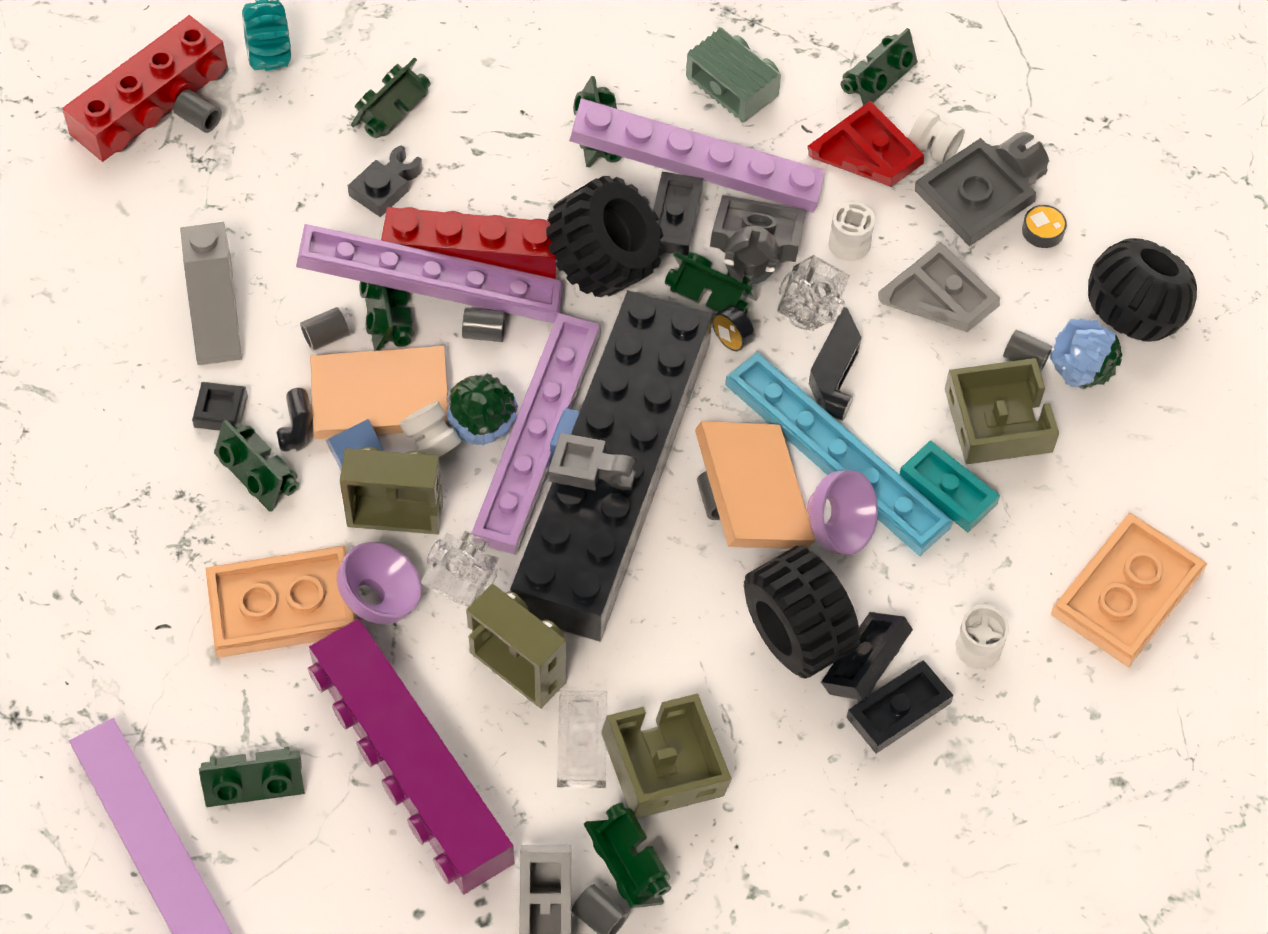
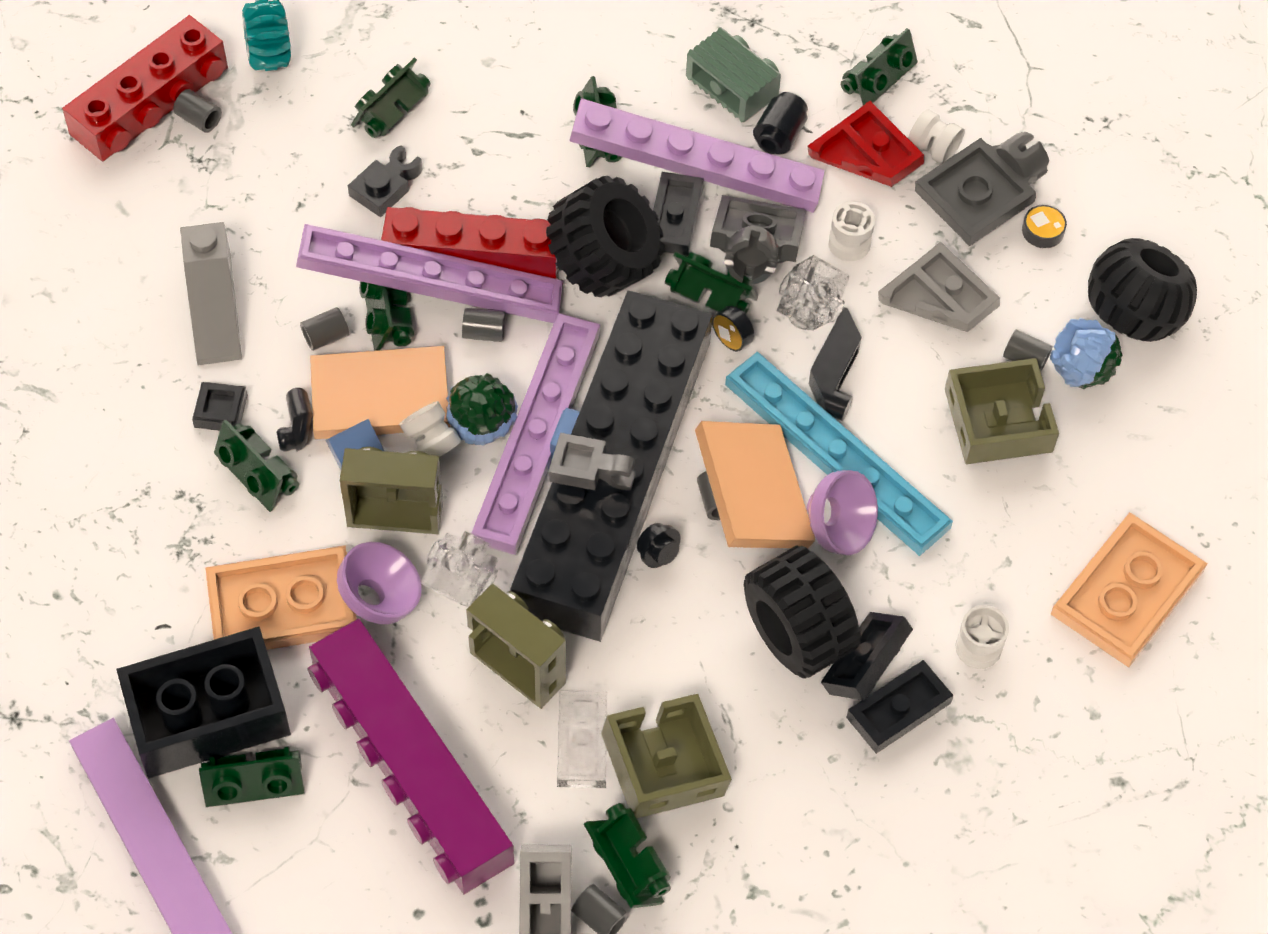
(203, 702): none -> black brick
(658, 545): none -> black plate
(781, 123): none -> black brick
(949, 486): teal plate -> none

